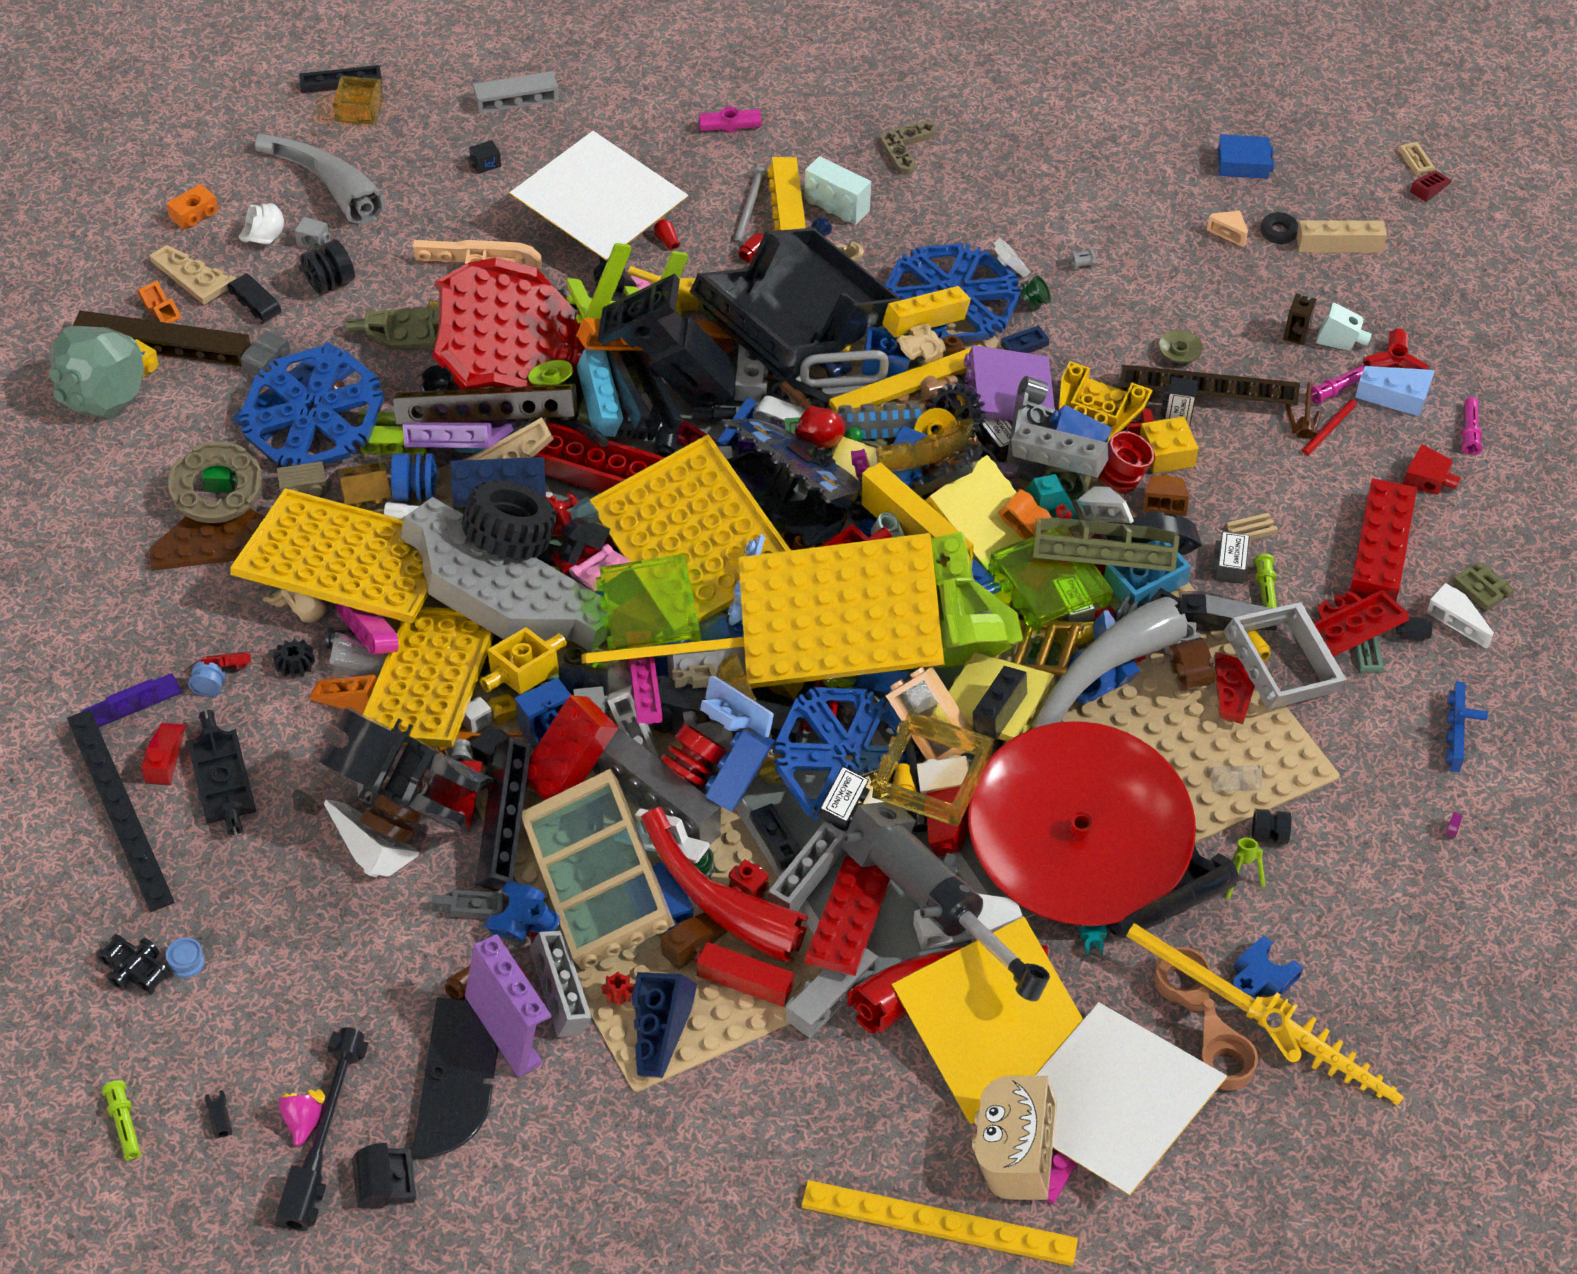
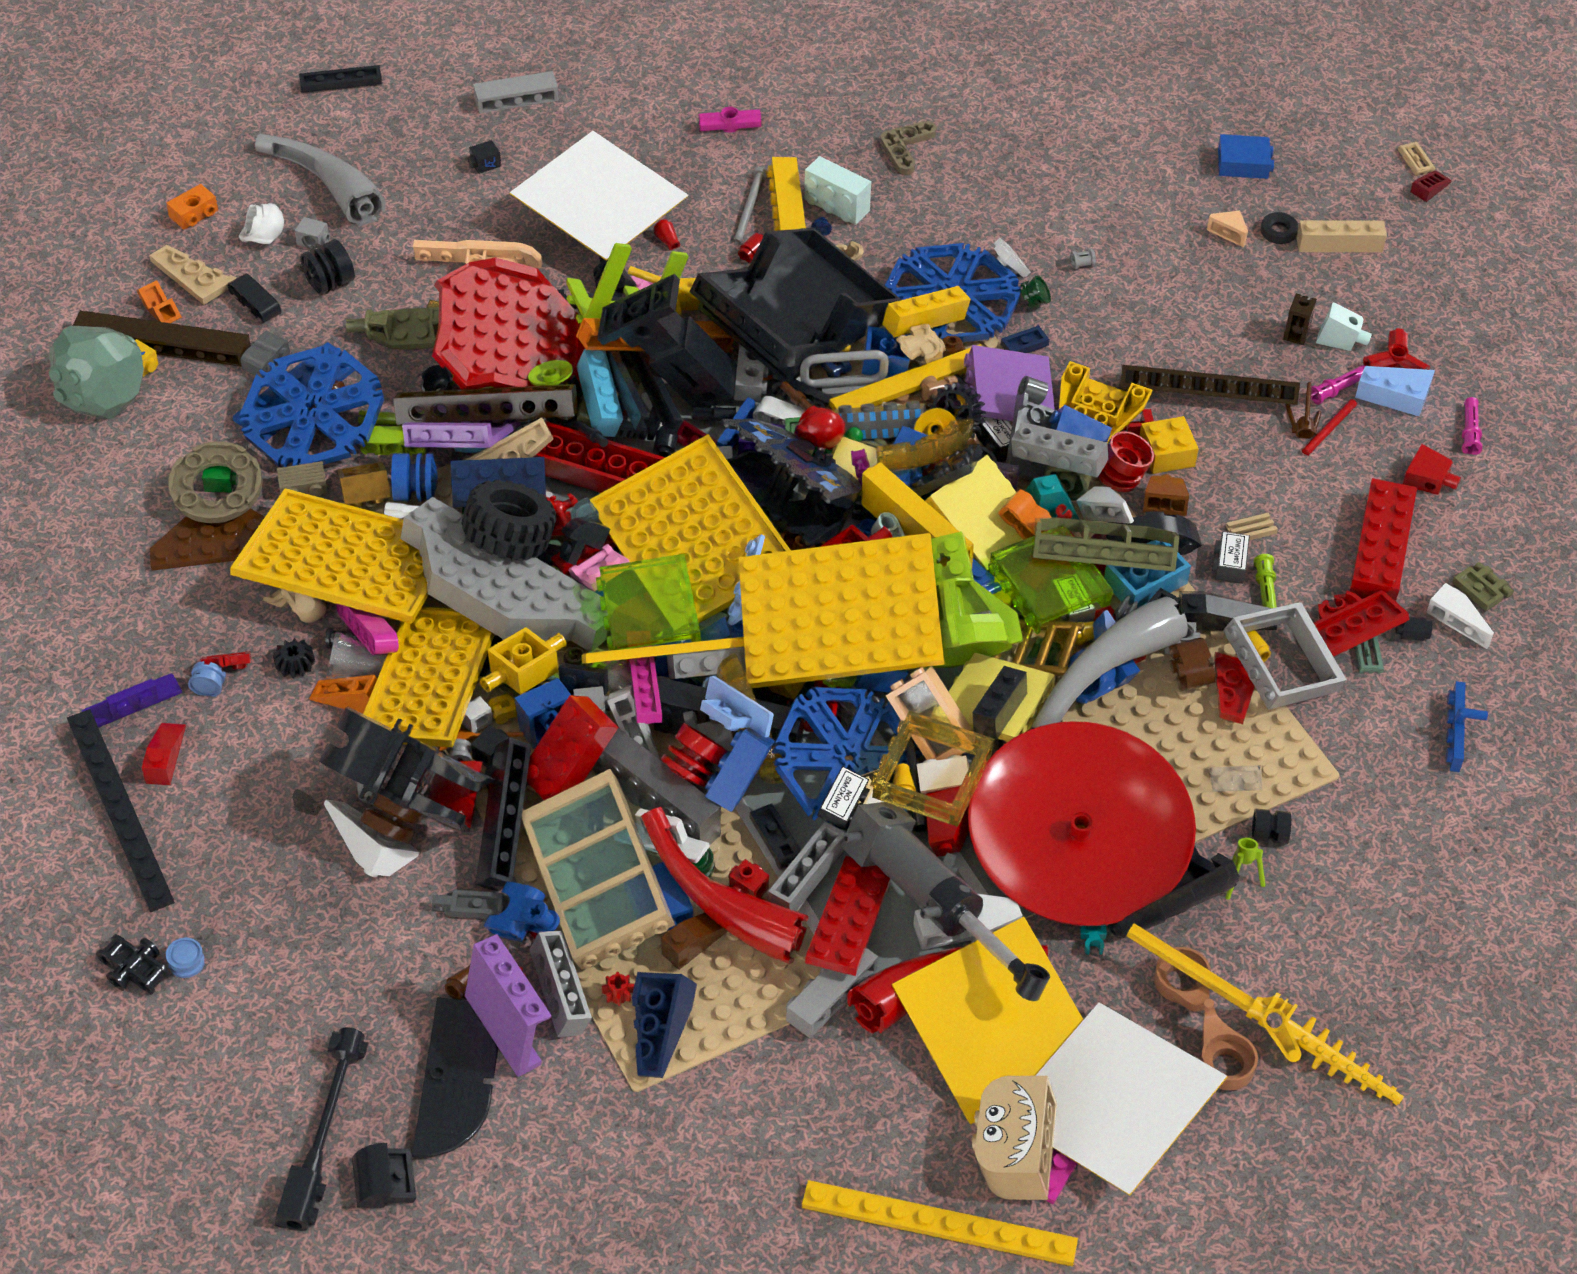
(120, 1110): lime pin -> none
(219, 1116): black bar -> none
(221, 774): black plate -> none
(301, 1113): dark pink hat -> none
(358, 100): clear yellow slope -> none
(566, 354): red wheel -> none
(696, 675): dark tan plate -> none
(744, 974): red brick -> none
(1180, 346): olive dish -> none
(1180, 398): brick -> none
(1260, 975): blue piece -> none
(1454, 824): magenta tile -> none

